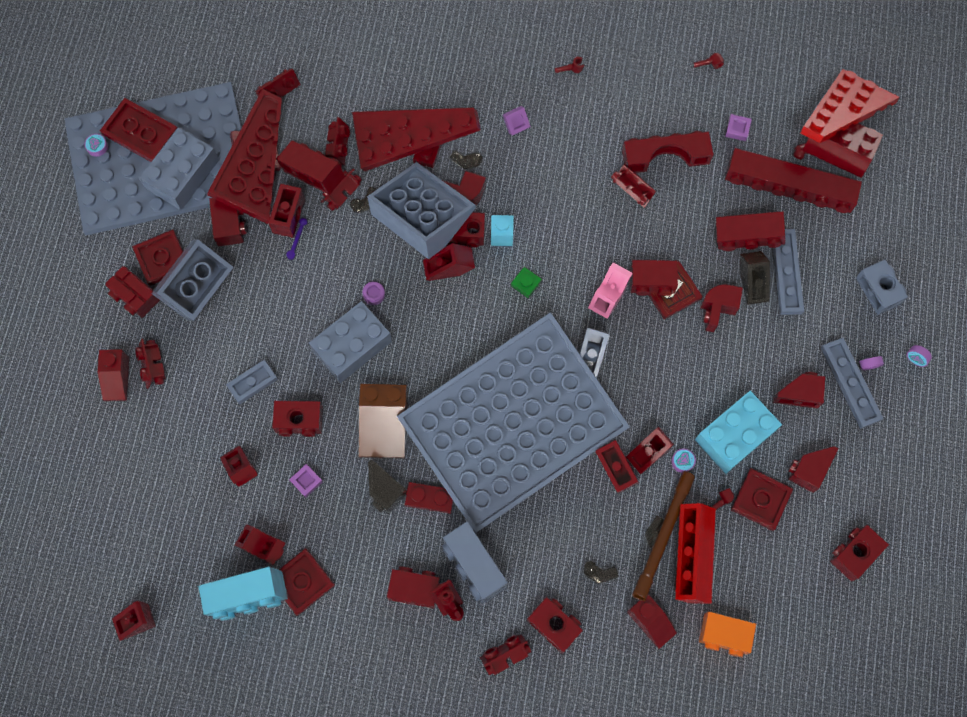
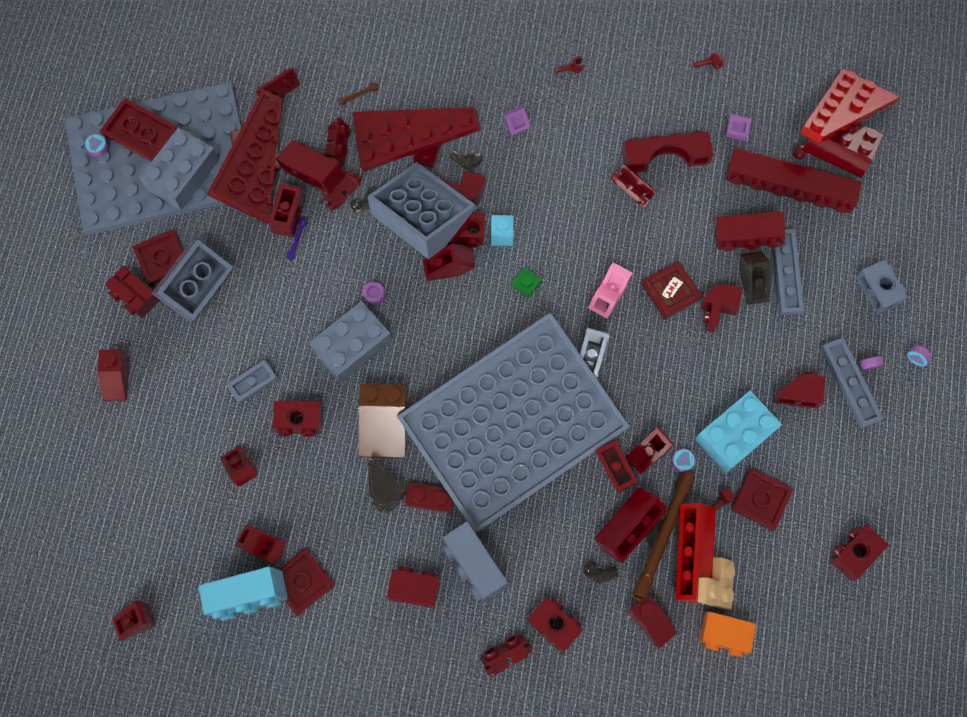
(147, 354): dark red hinge -> none
(226, 224): dark red brick -> none
(306, 480): medium lavender plate -> none
(373, 87): none -> reddish brown hinge
(448, 600): dark red hinge -> none
(630, 524): none -> dark red brick
(653, 277): dark red brick -> none
(719, 589): none -> tan plate
(812, 468): dark red slope -> none

